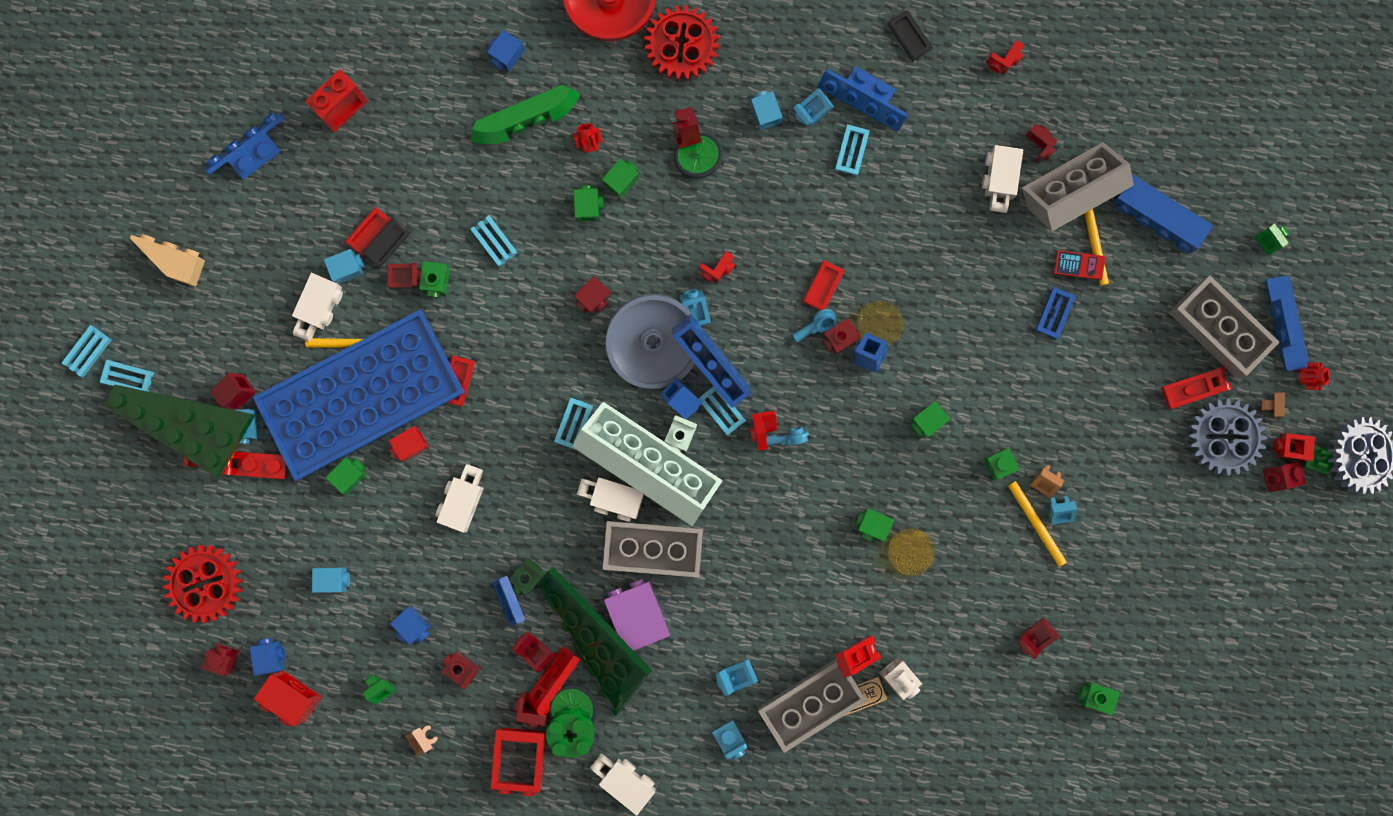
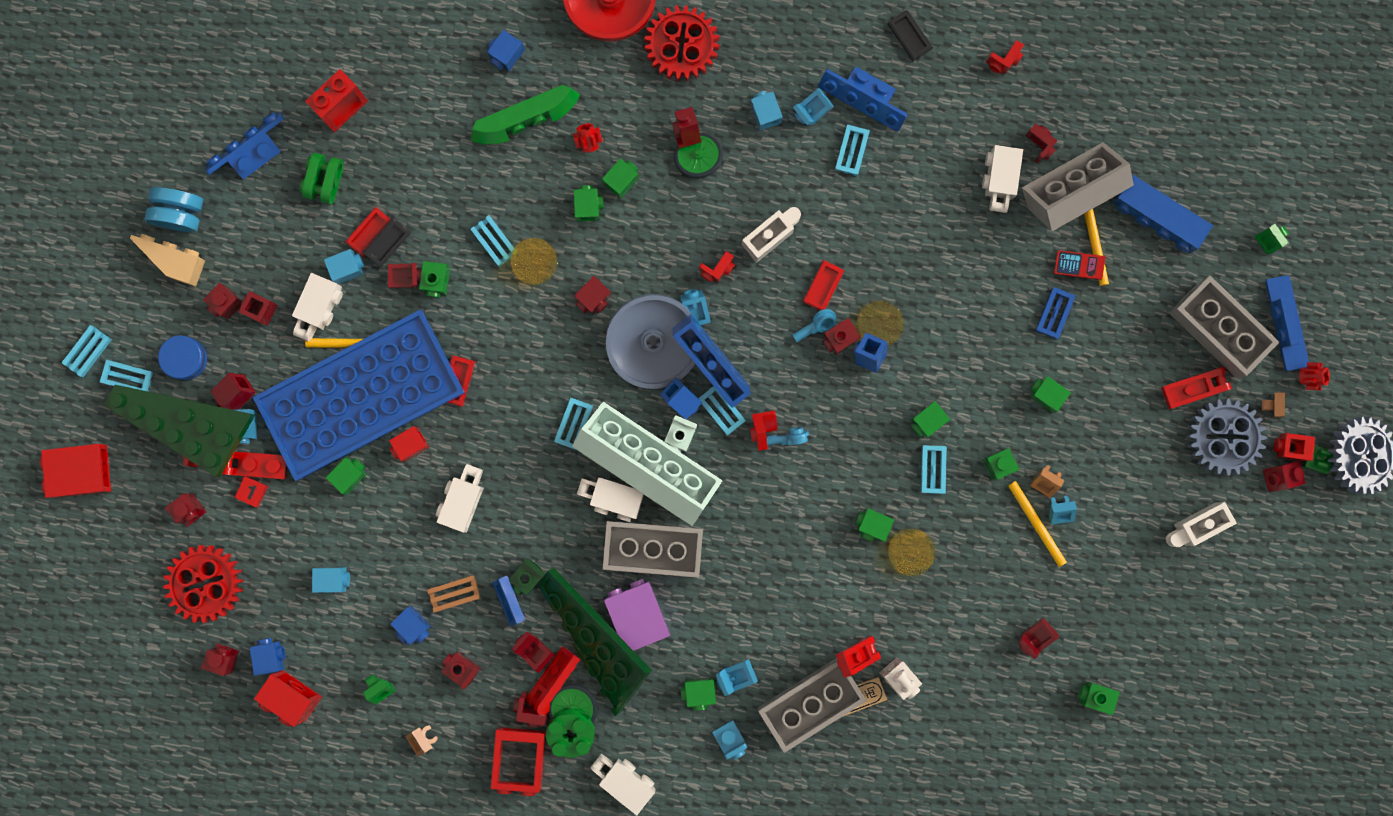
(75, 471): none -> red brick
(173, 209): none -> dark azure wheel
(182, 358): none -> blue head
(186, 509): none -> dark red brick
(222, 301): none -> dark red brick
(251, 491): none -> red tile
(258, 308): none -> dark red brick
(311, 185): none -> green brick
(434, 599): none -> medium nougat tile
(533, 261): none -> clear yellow tile
(699, 693): none -> green brick
(771, 233): none -> white brick
(932, 489): none -> medium azure tile
(1049, 394): none -> green brick
(1201, 525): none -> white brick

